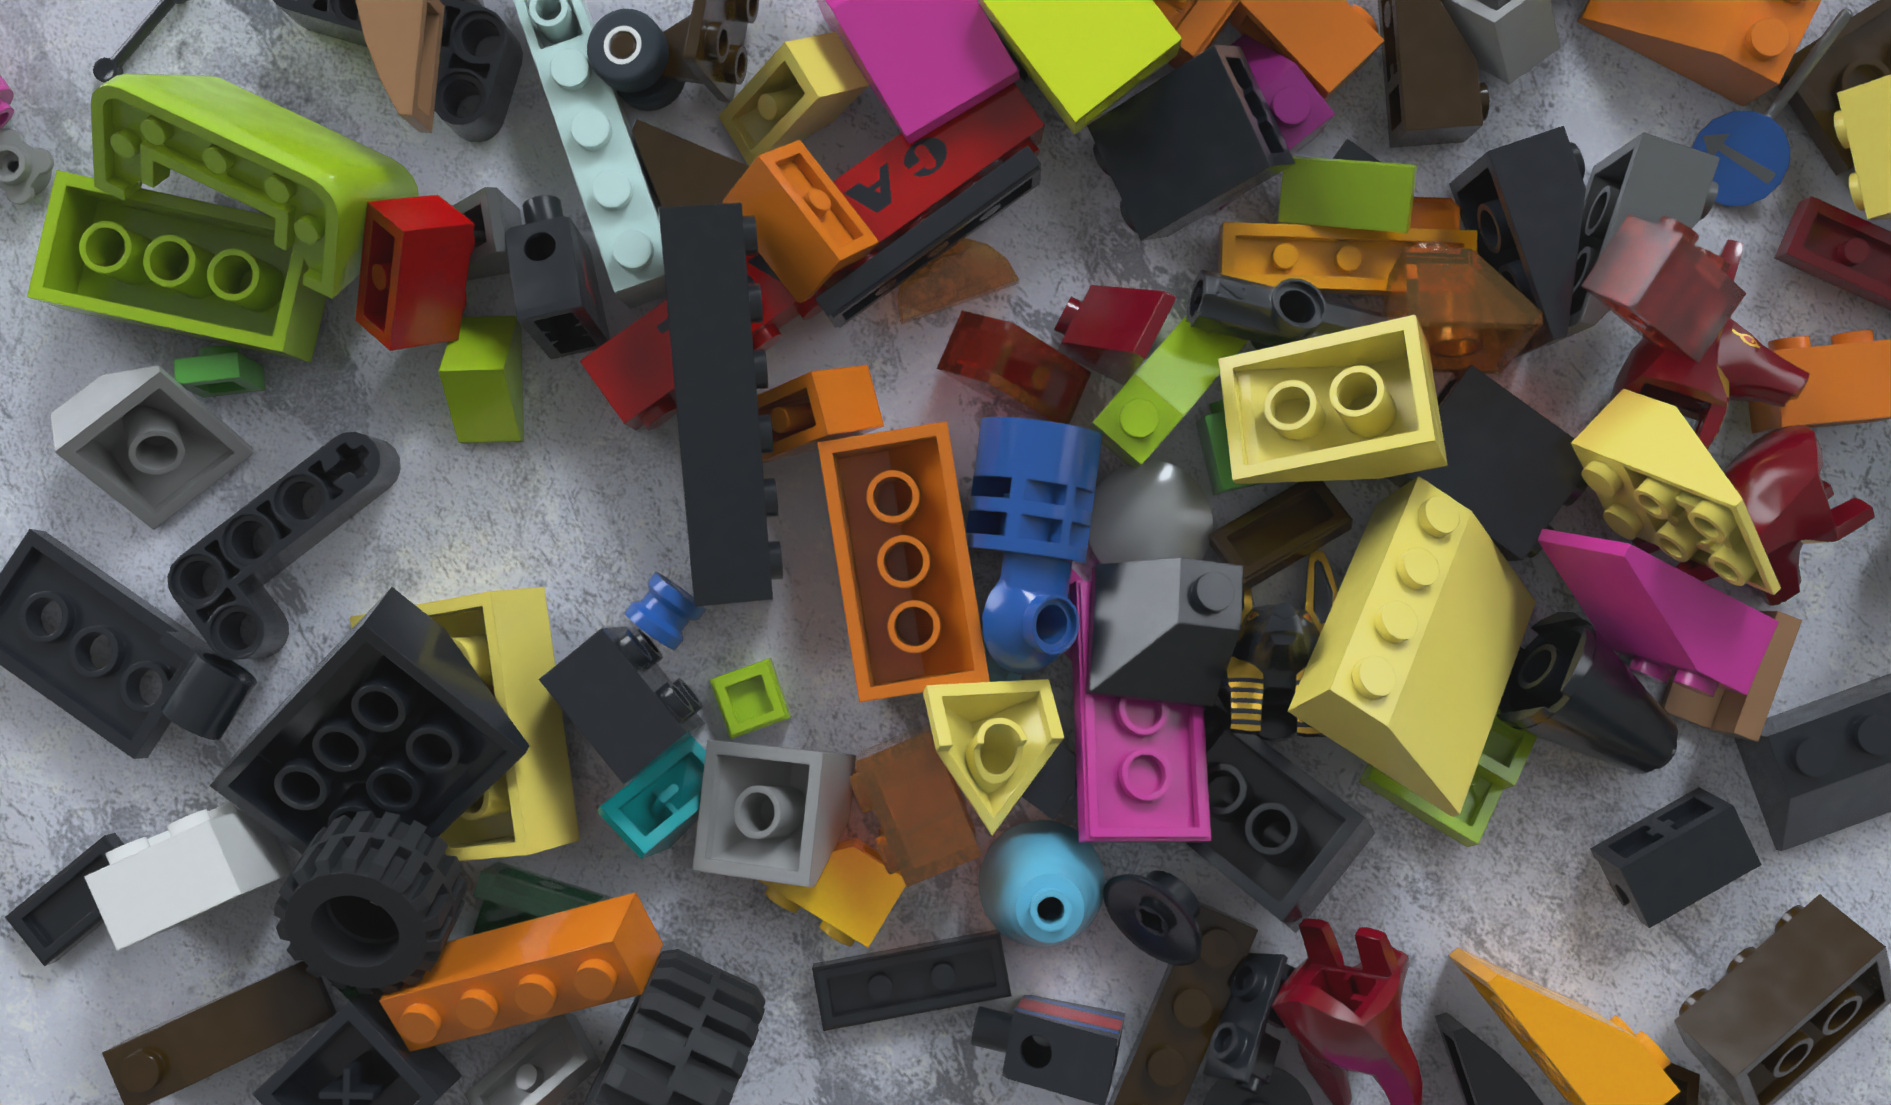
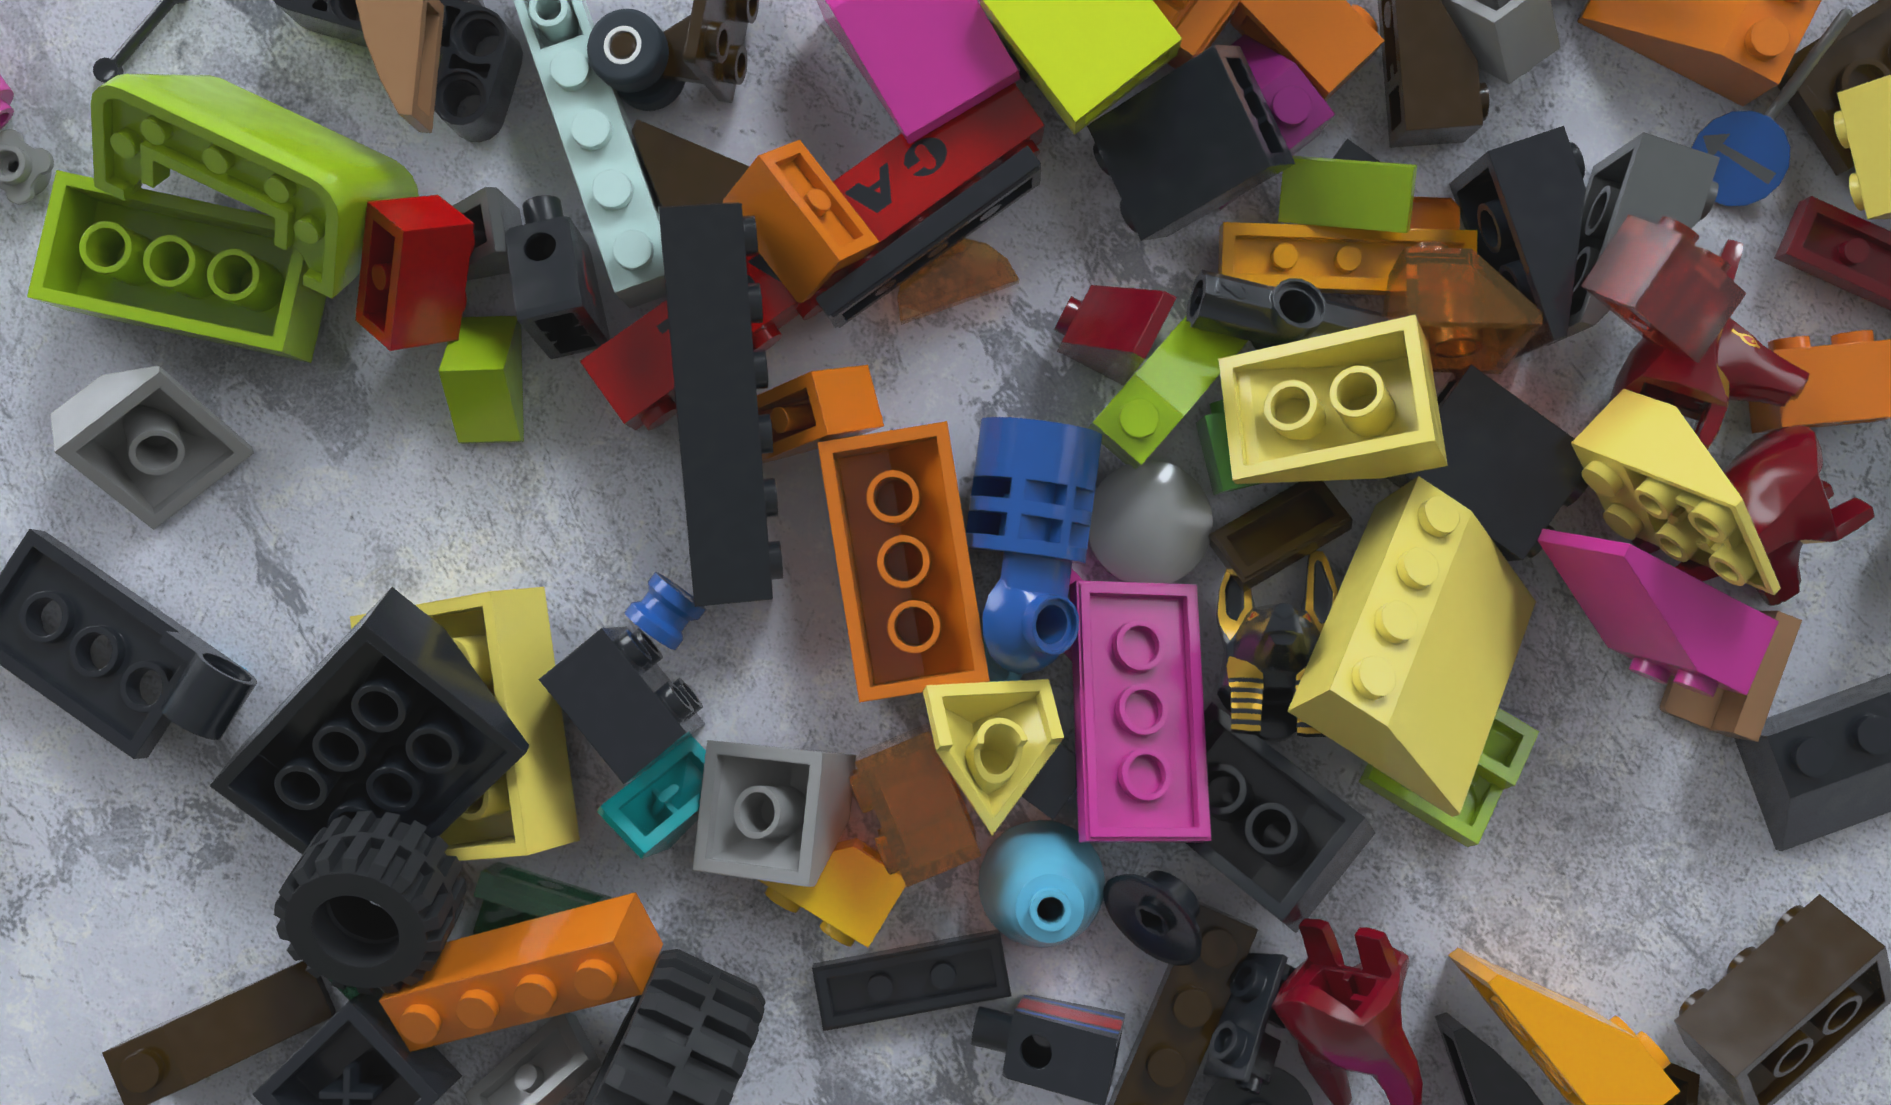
(64, 907): black tile -> none
(184, 872): white brick -> none
(219, 372): bright green plate -> none
(291, 535): black beam -> none
(750, 698): lime tile -> none
(793, 95): light yellow slope -> none
(1013, 367): clear red slope -> none
(1163, 629): black slope -> none
(1585, 698): black cone -> none
(1676, 856): black hinge -> none

